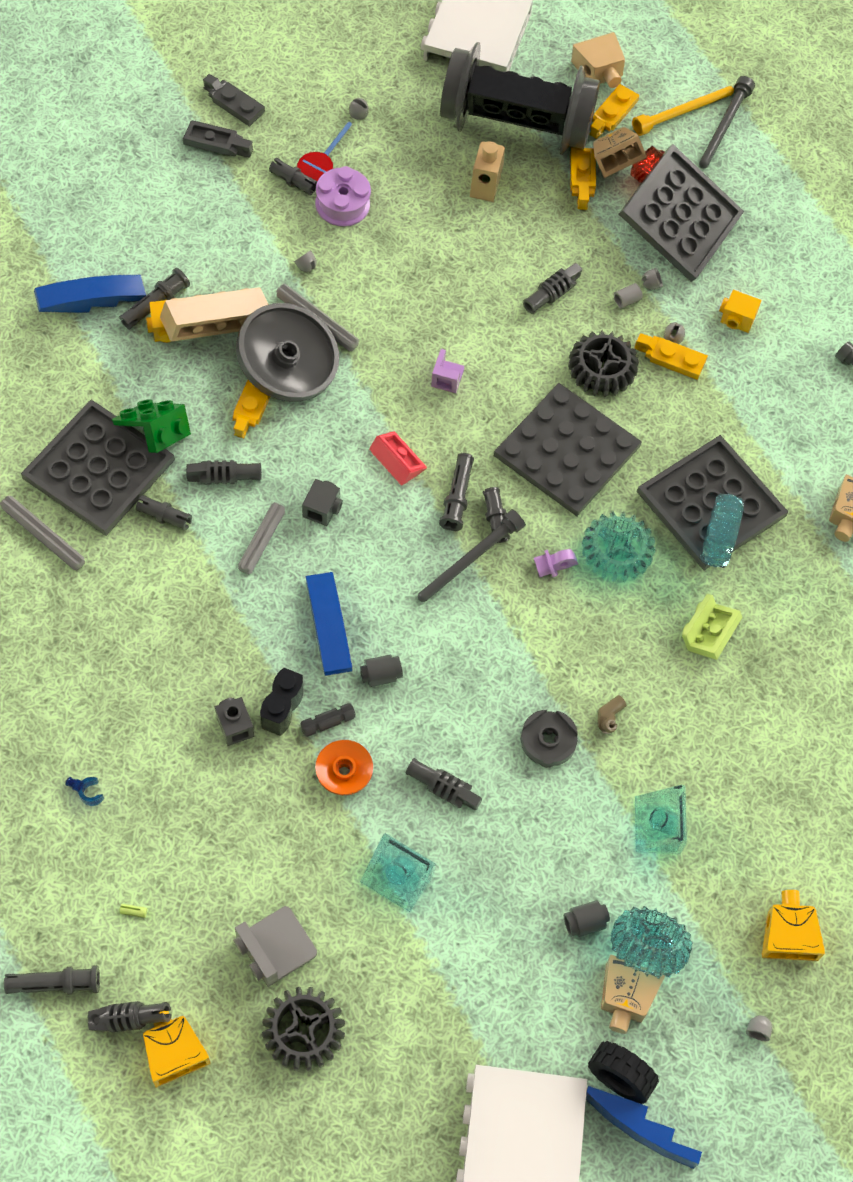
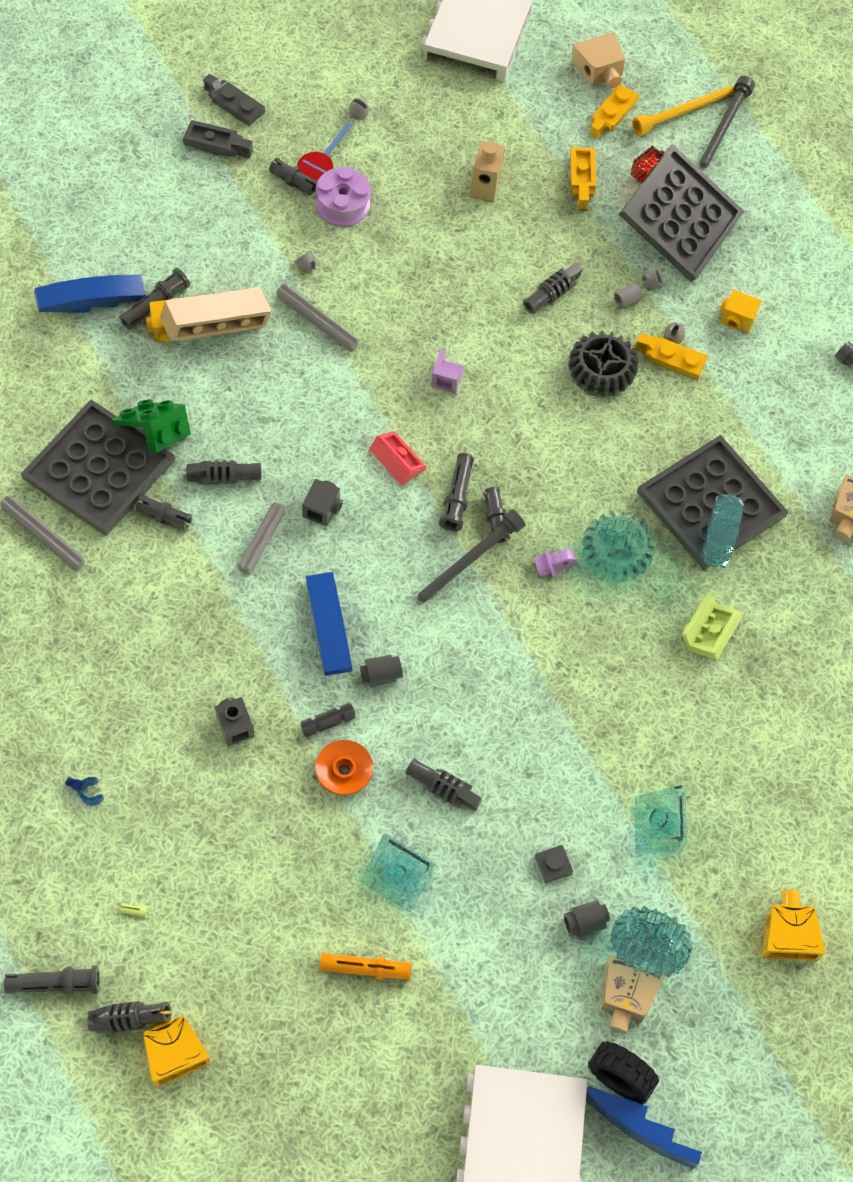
(249, 409): yellow hinge -> none
(275, 945): light grey bracket -> none
(279, 704): black brick -> none
(287, 352): dark grey dish -> none
(315, 1021): dark grey gear -> none
(366, 966): none -> light orange pin
(518, 99): brick -> none
(547, 753): dark grey plate -> none
(553, 864): none -> dark grey plate
(567, 449): dark grey plate -> none
(607, 713): dark tan arm -> none
(618, 151): tan torso -> none
(760, 1028): light grey hinge -> none

